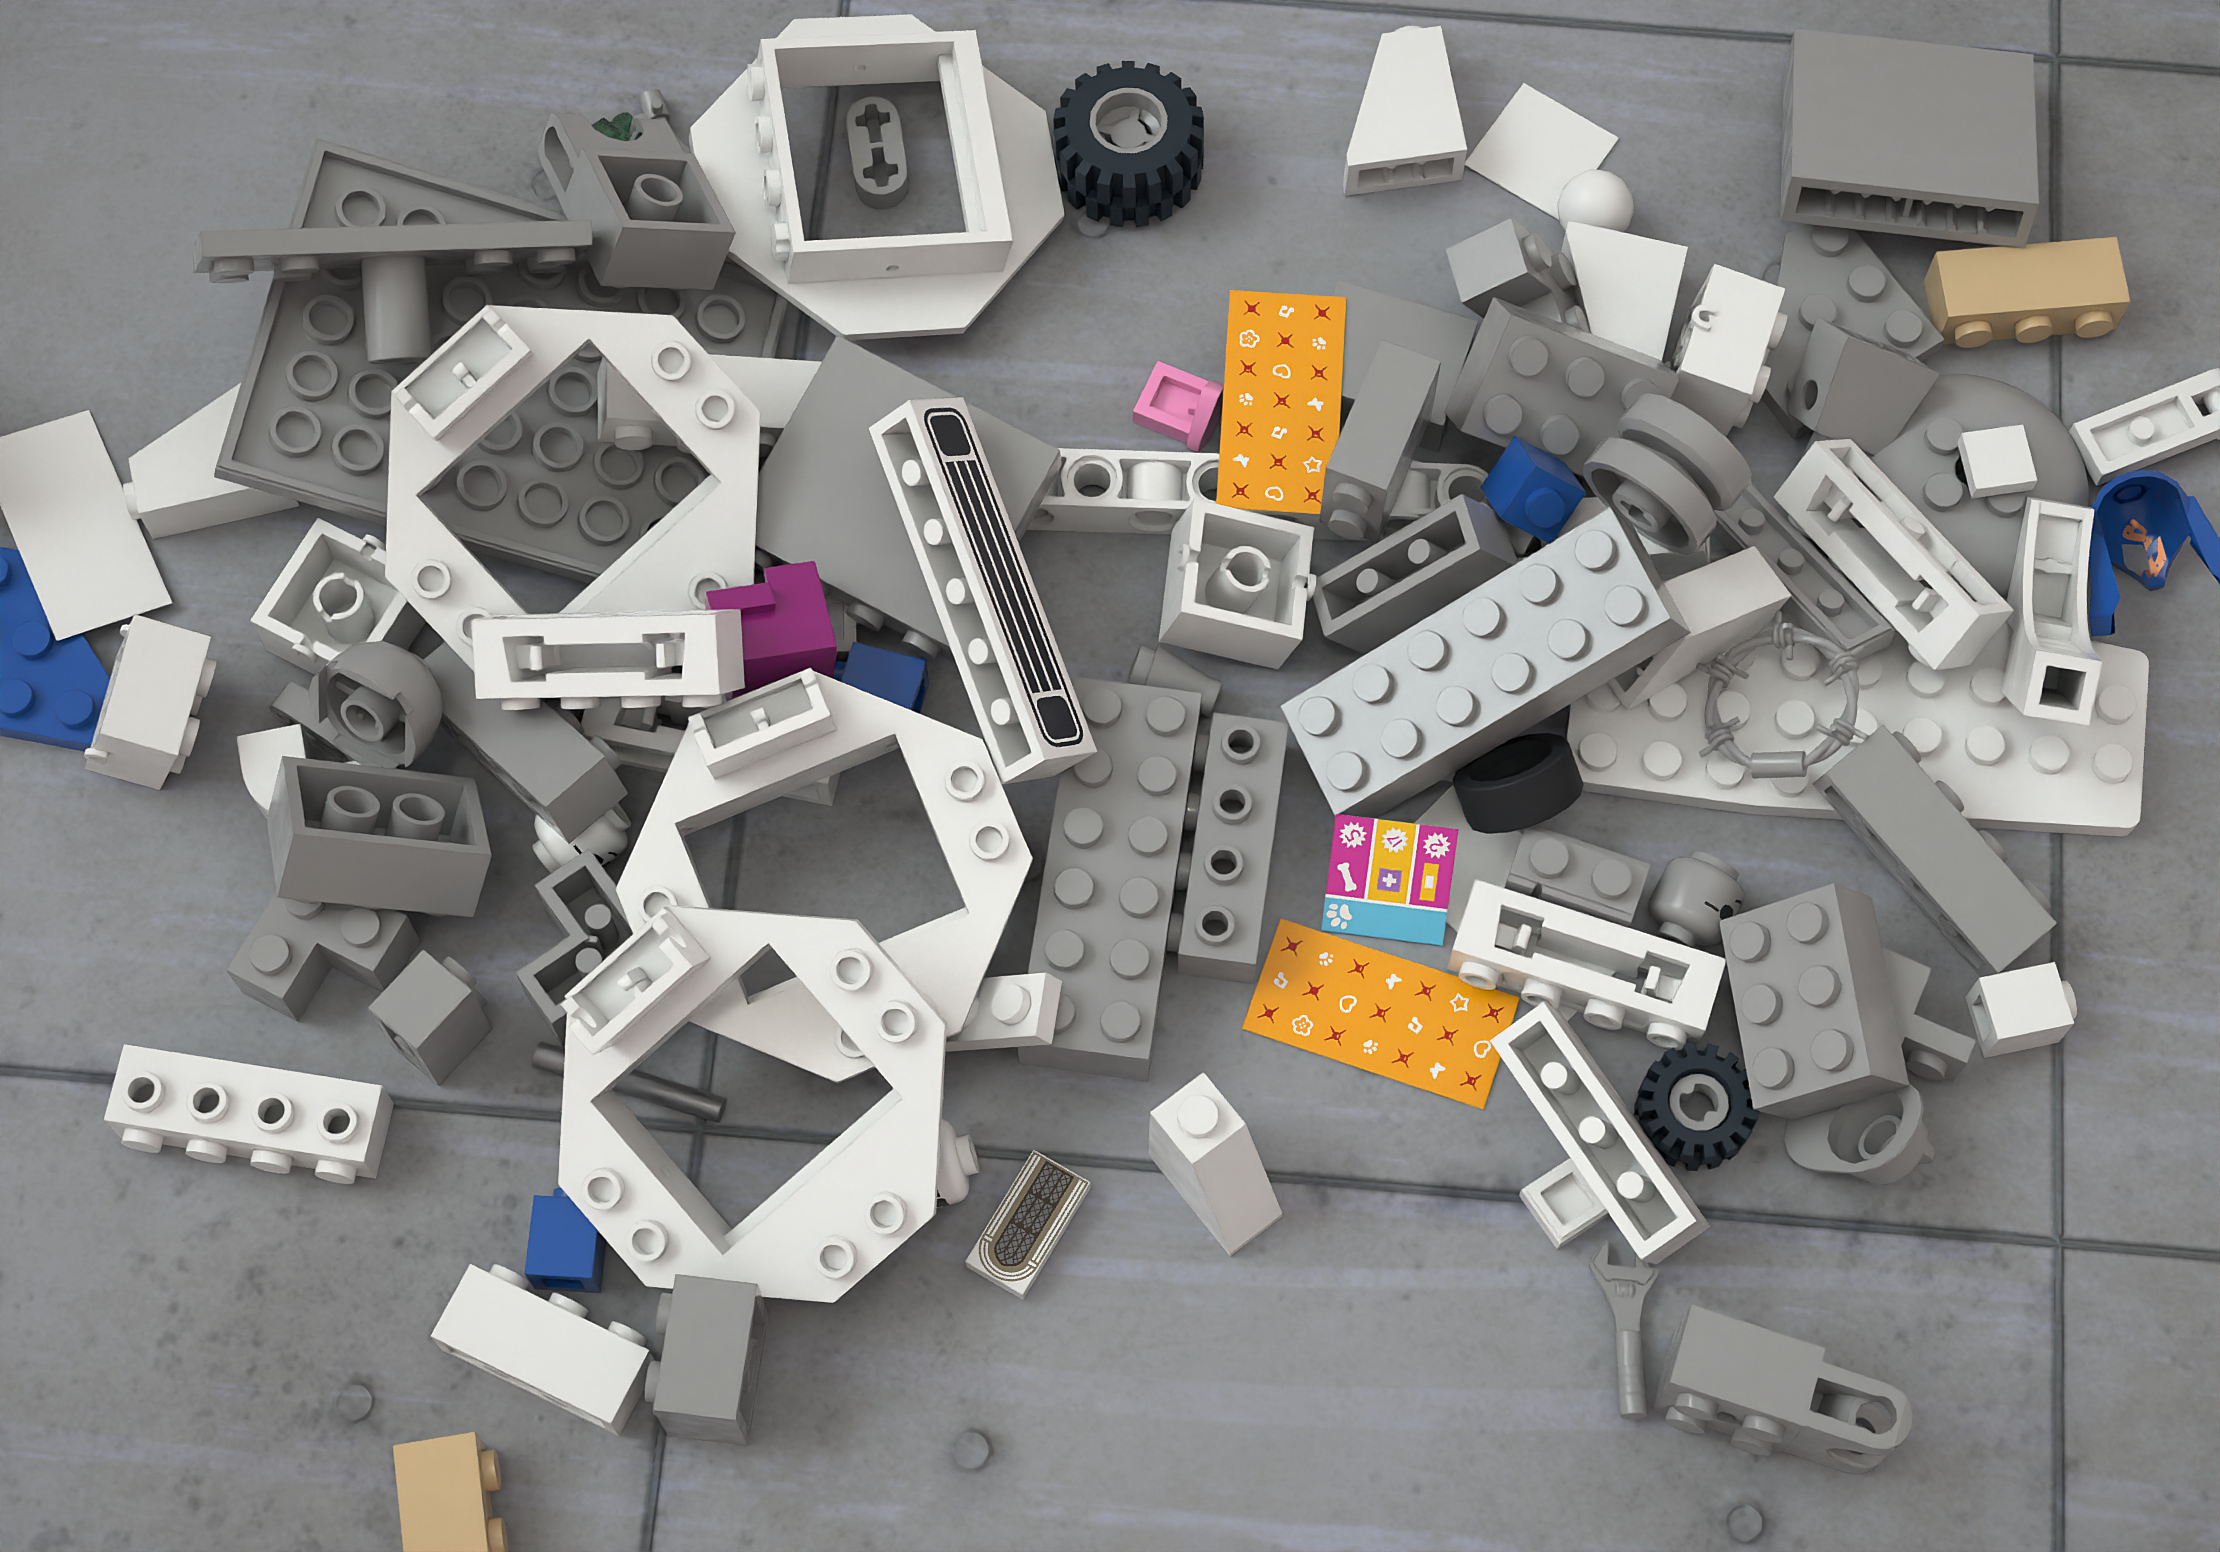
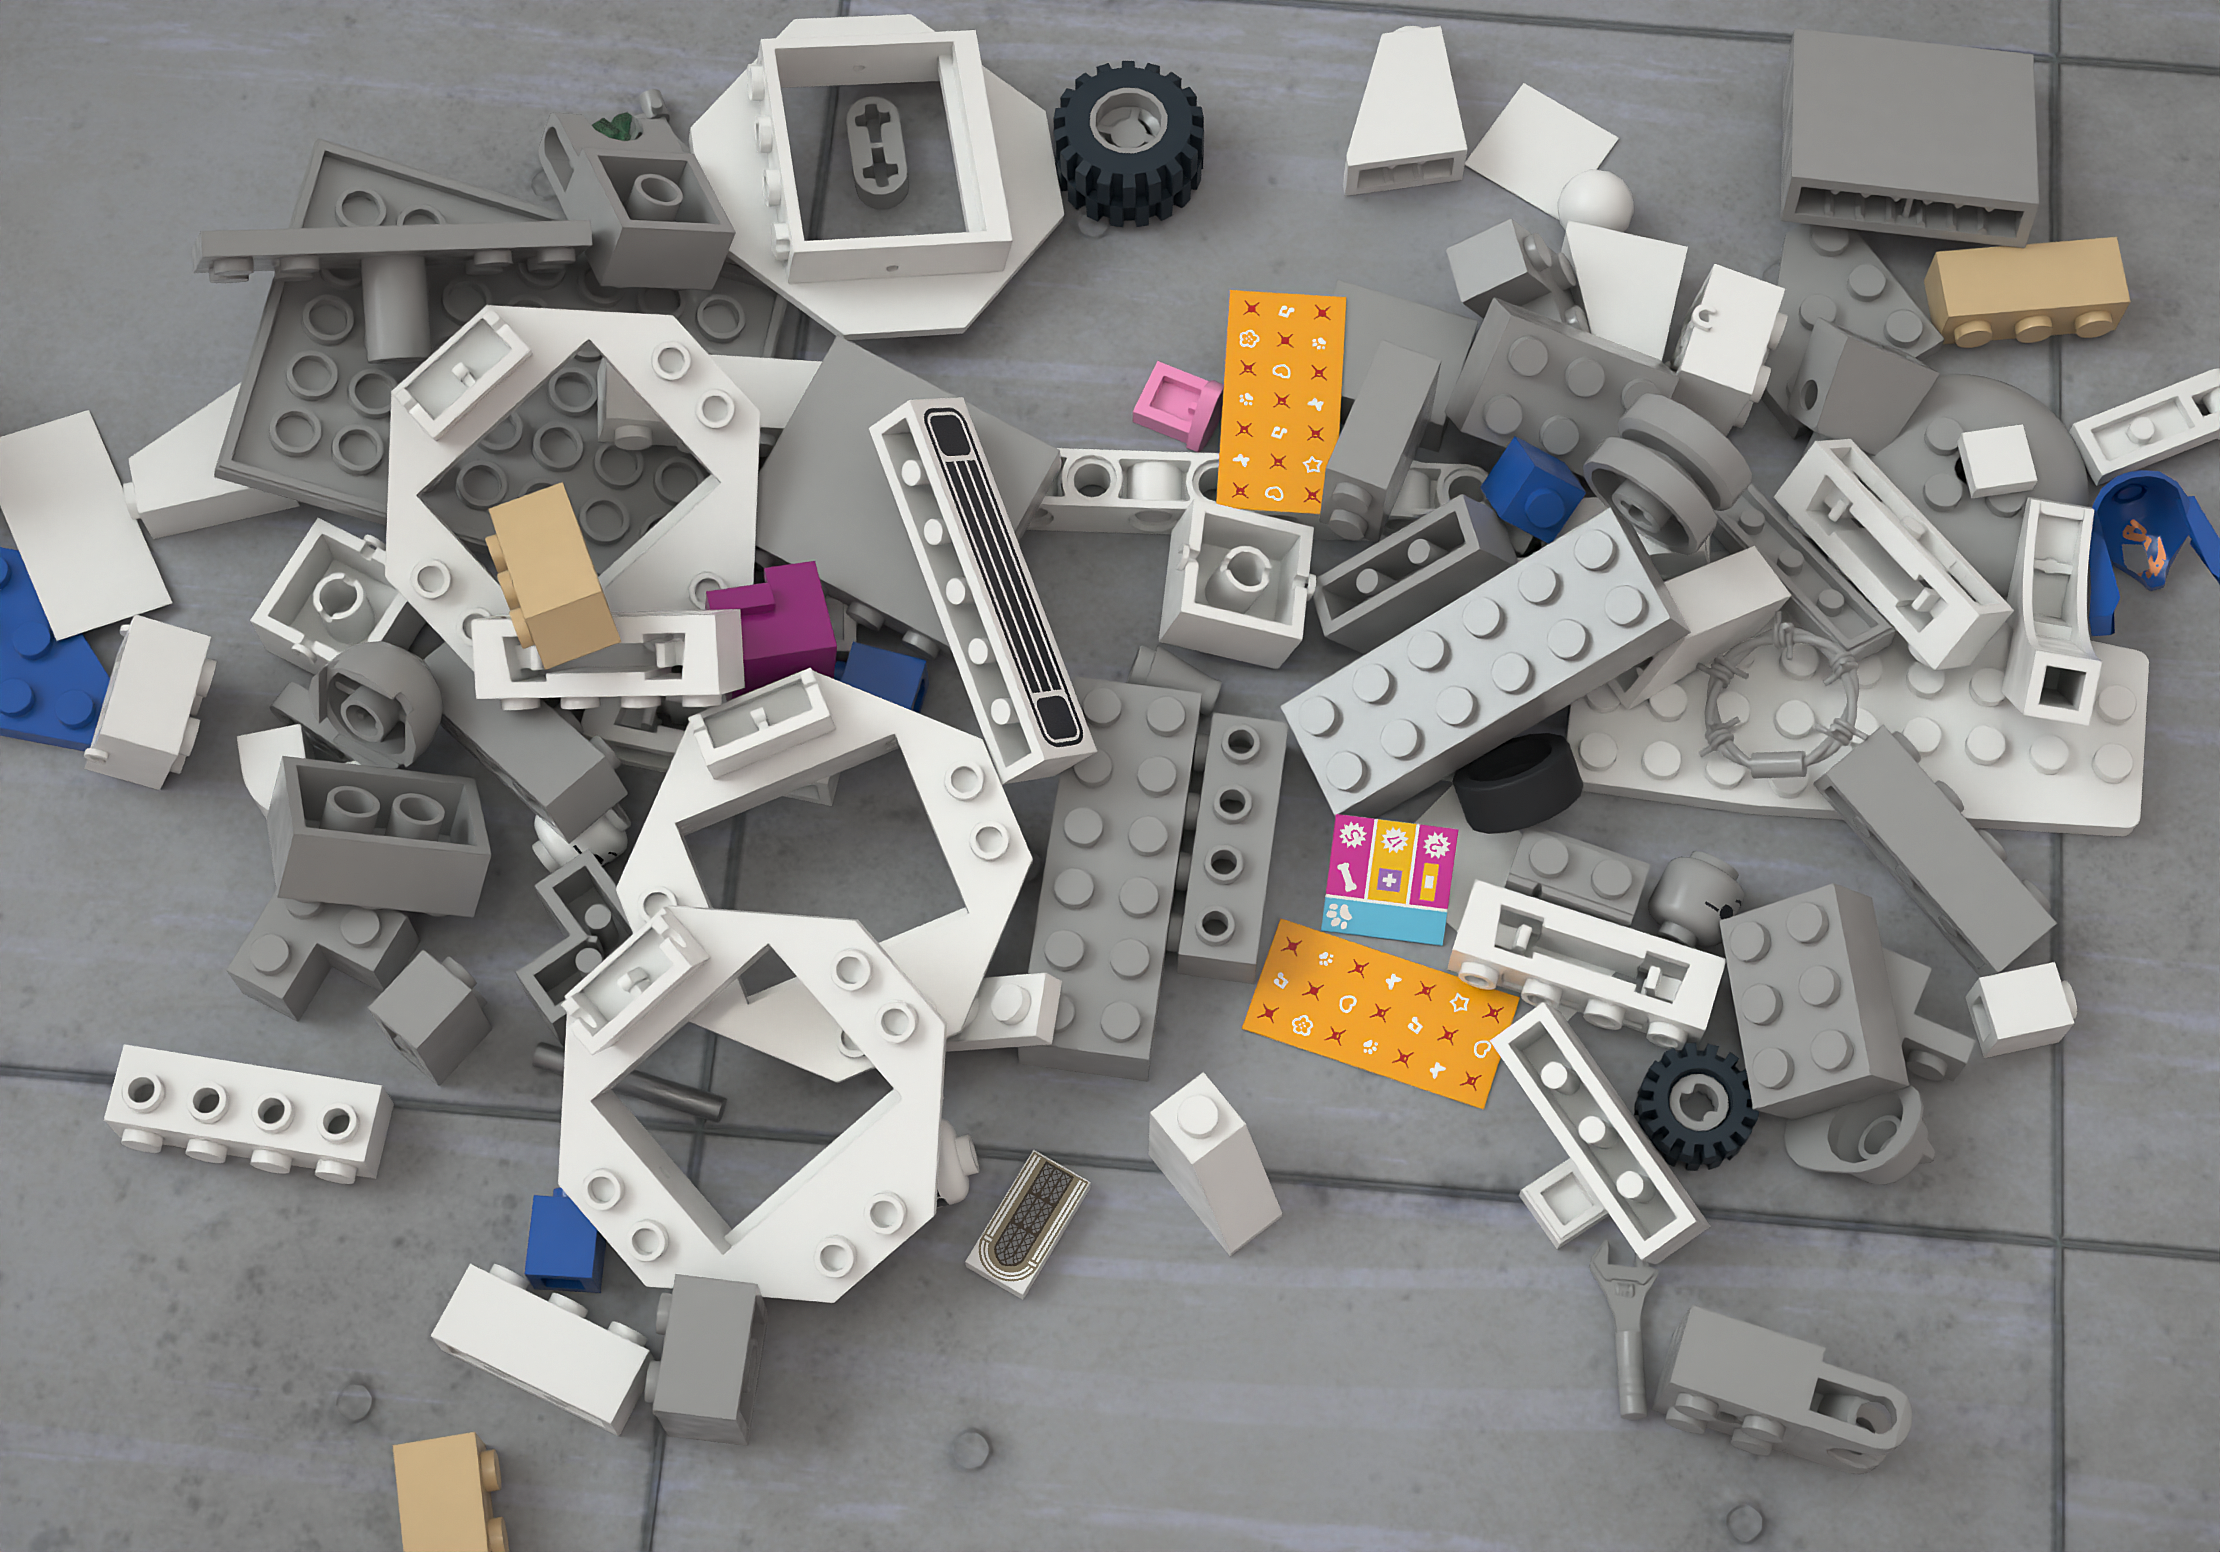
(549, 577): none -> tan brick

